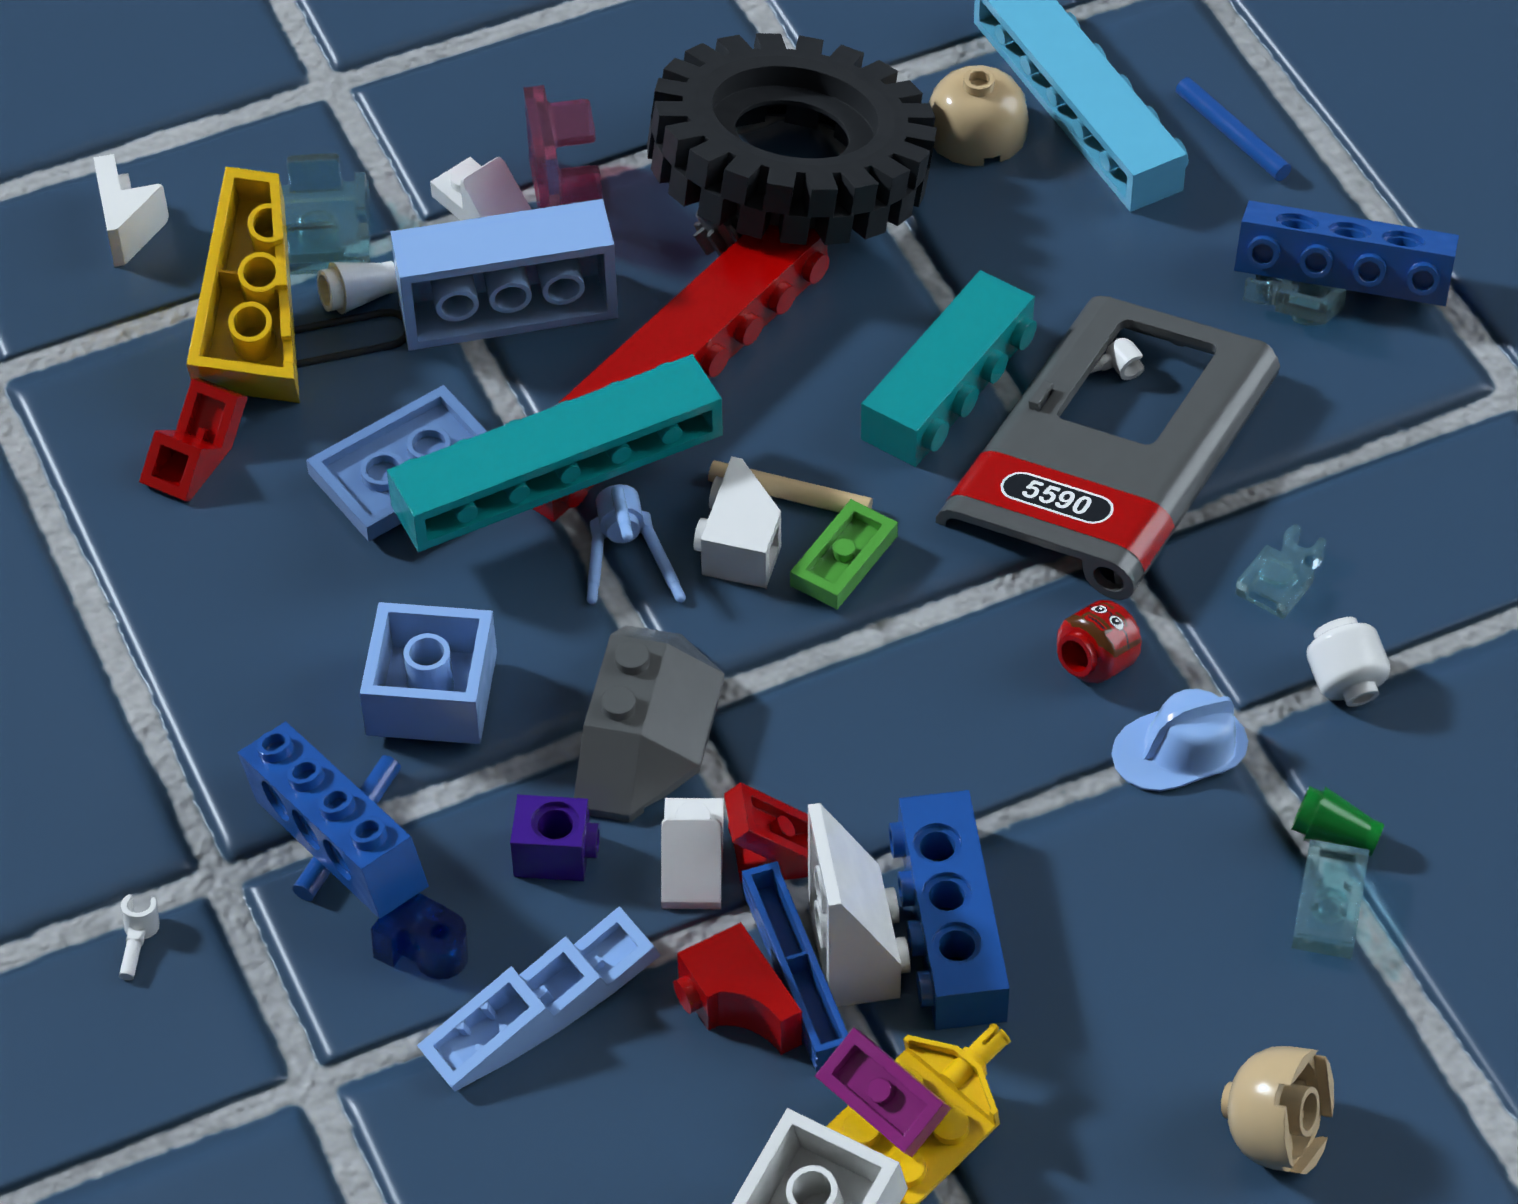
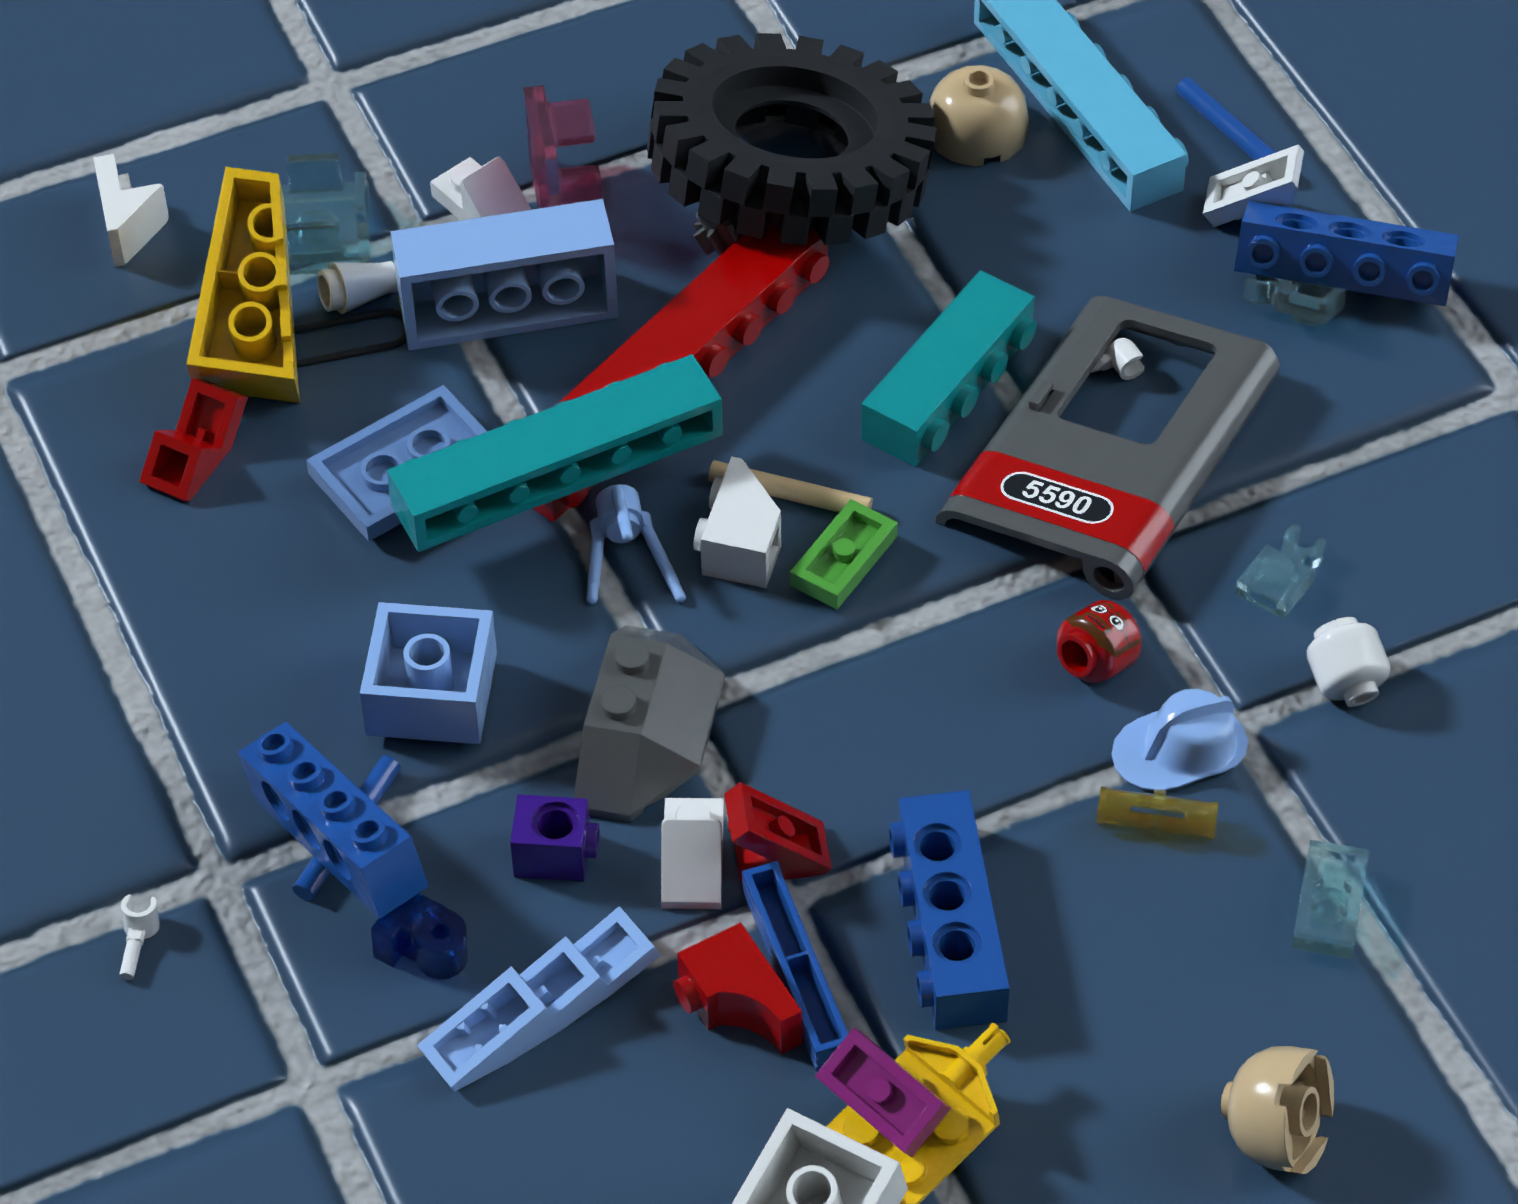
(852, 916): white slope -> none
(1116, 804): none -> clear yellow pin
(1265, 180): none -> white slope
(1334, 820): green cone -> none

